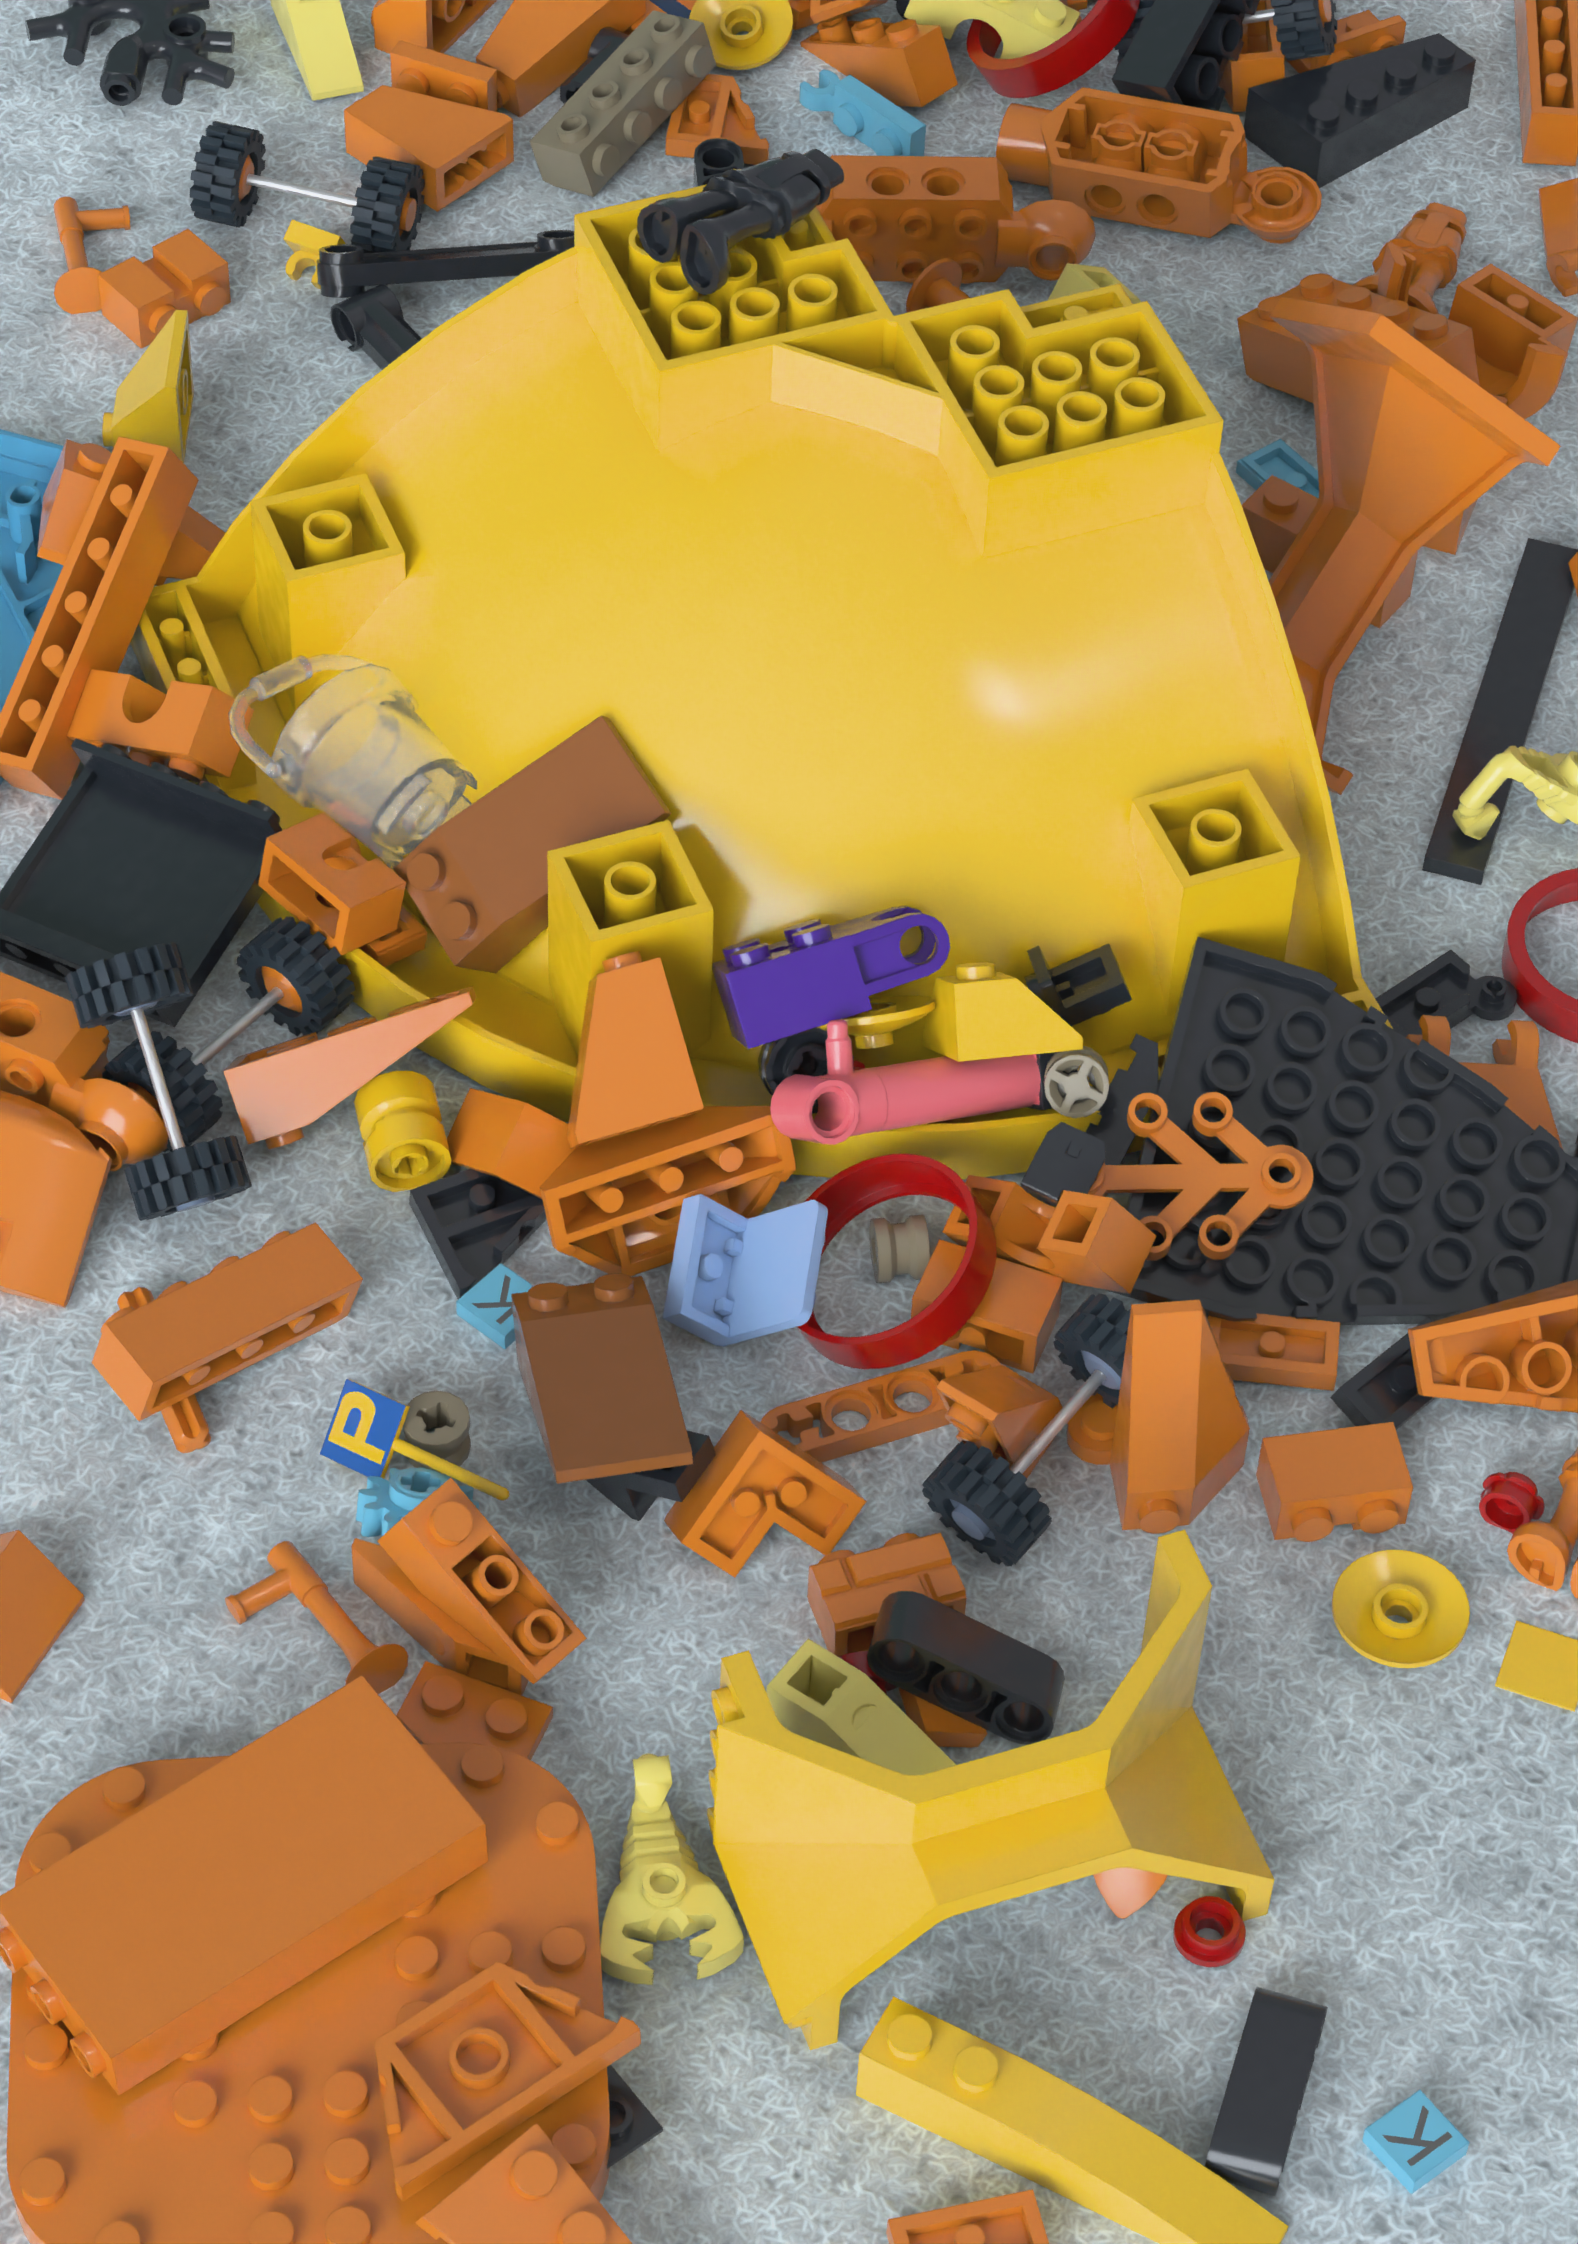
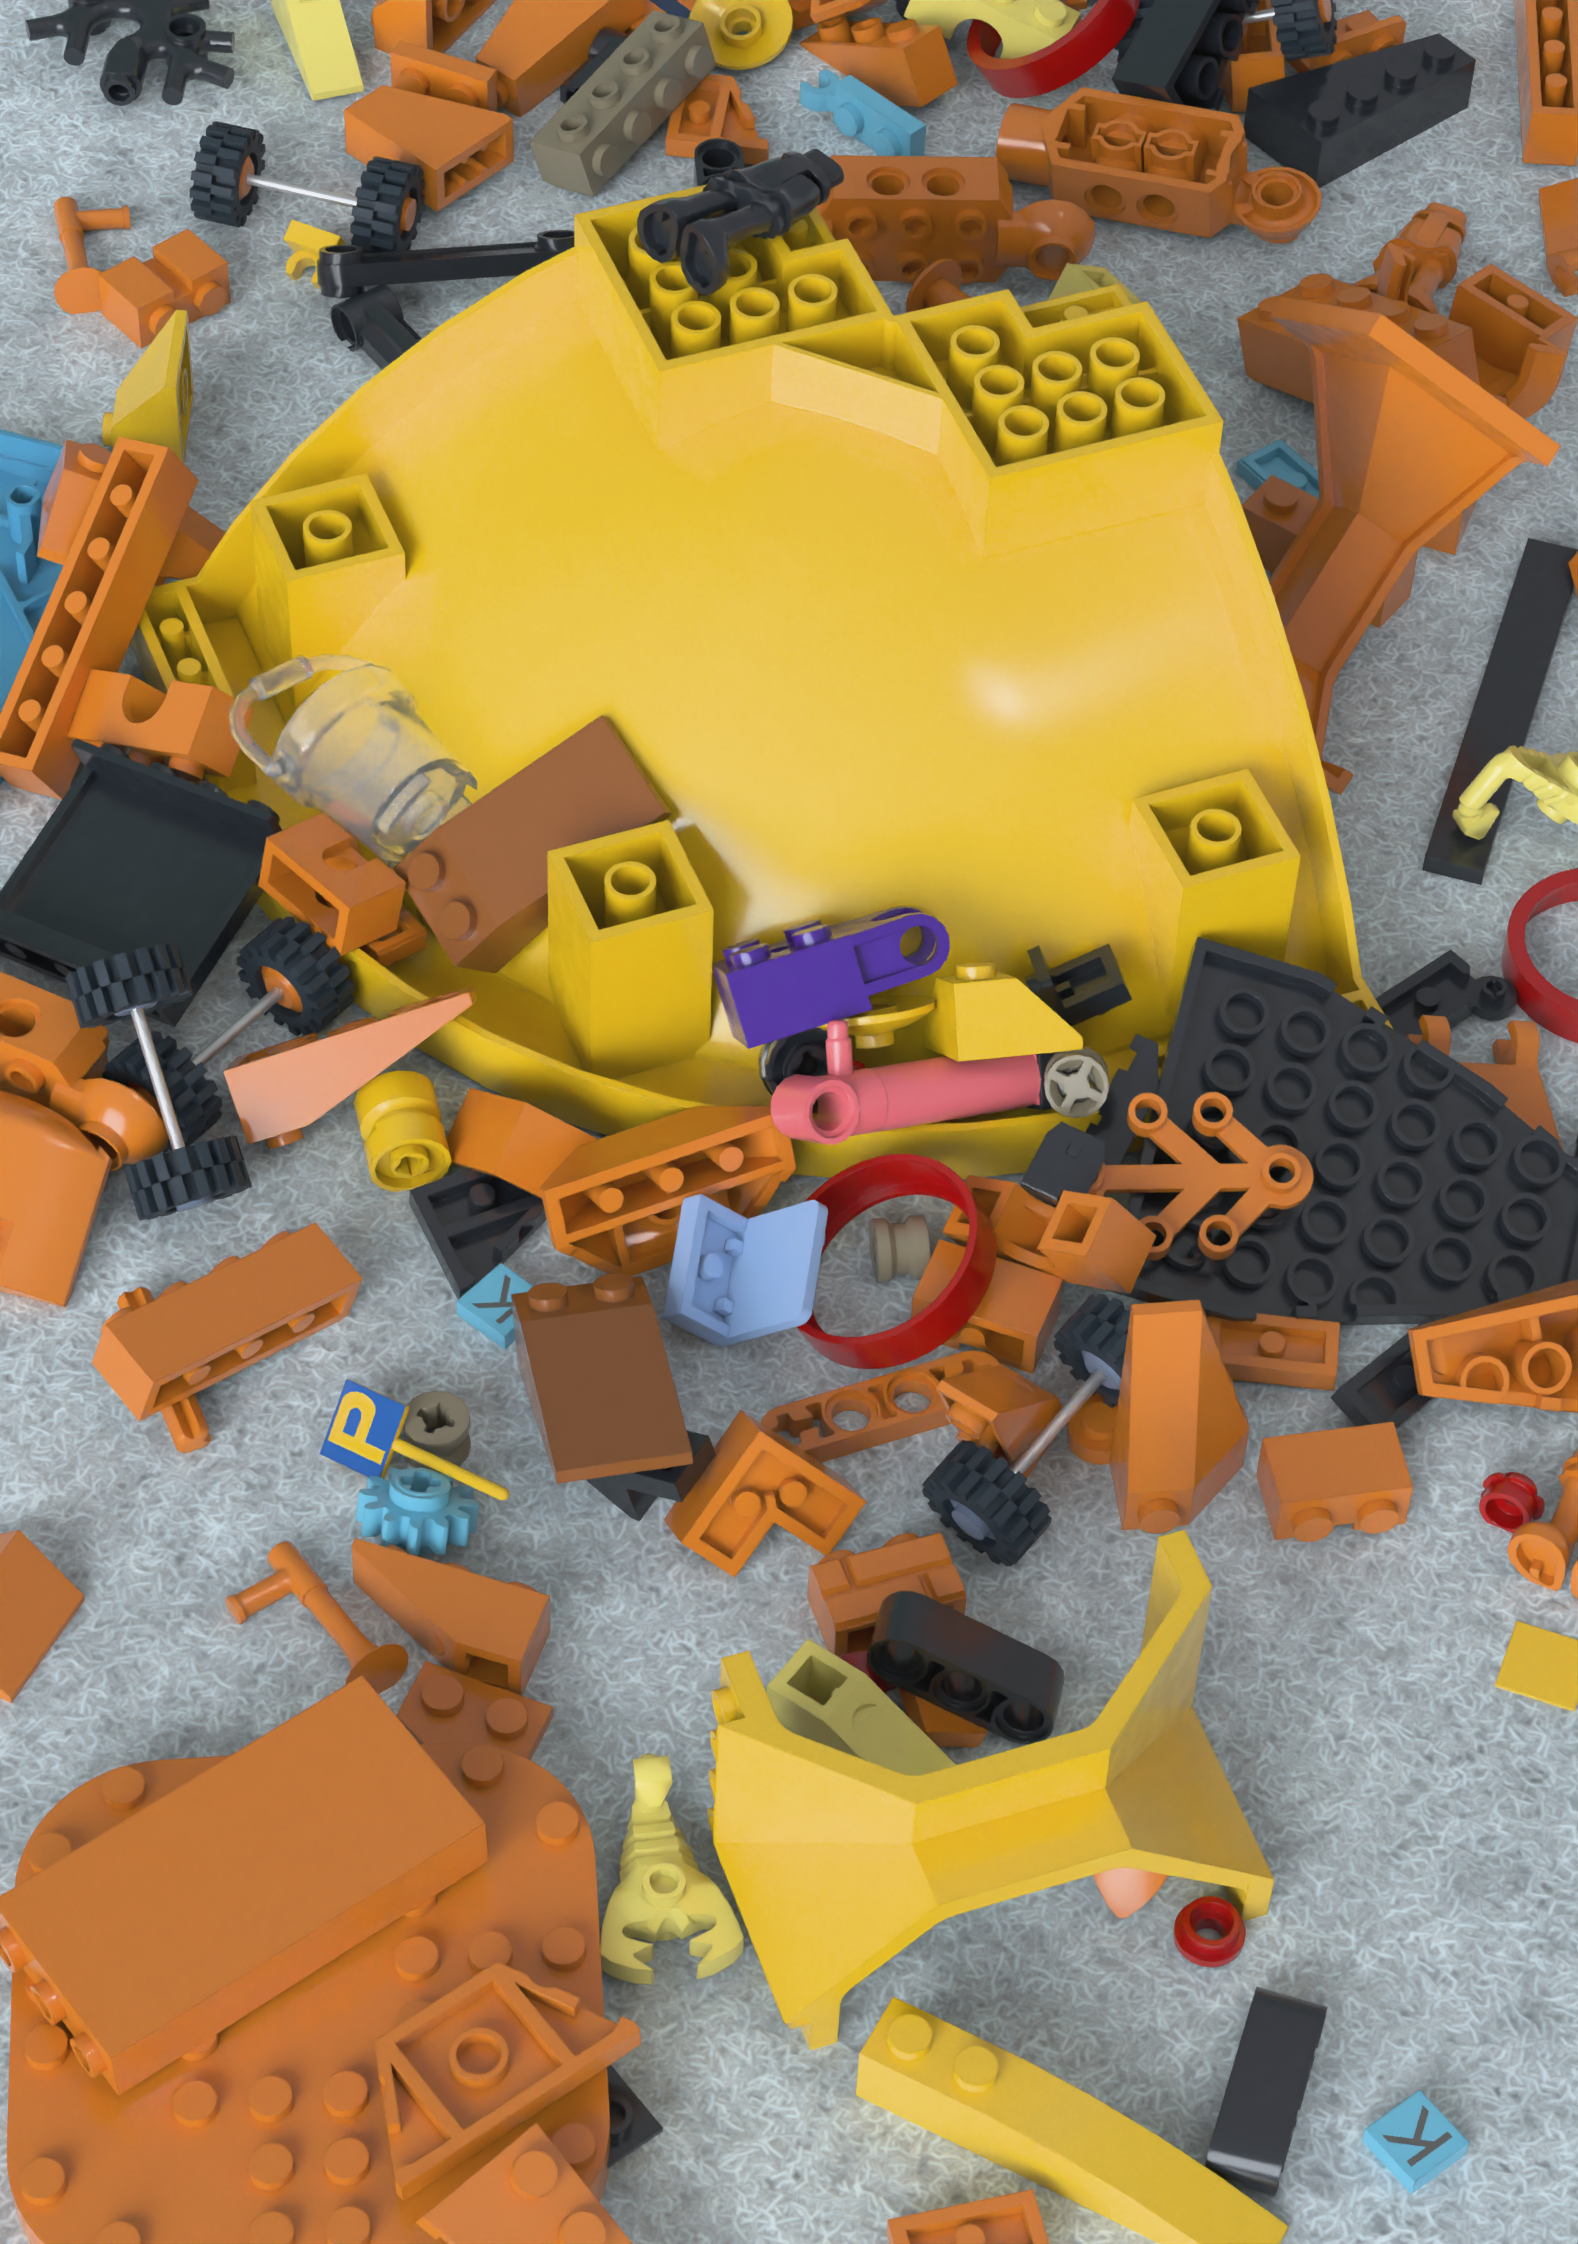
(481, 1582): orange slope -> none
(630, 1055): orange slope -> none
(1404, 1586): yellow dish -> none

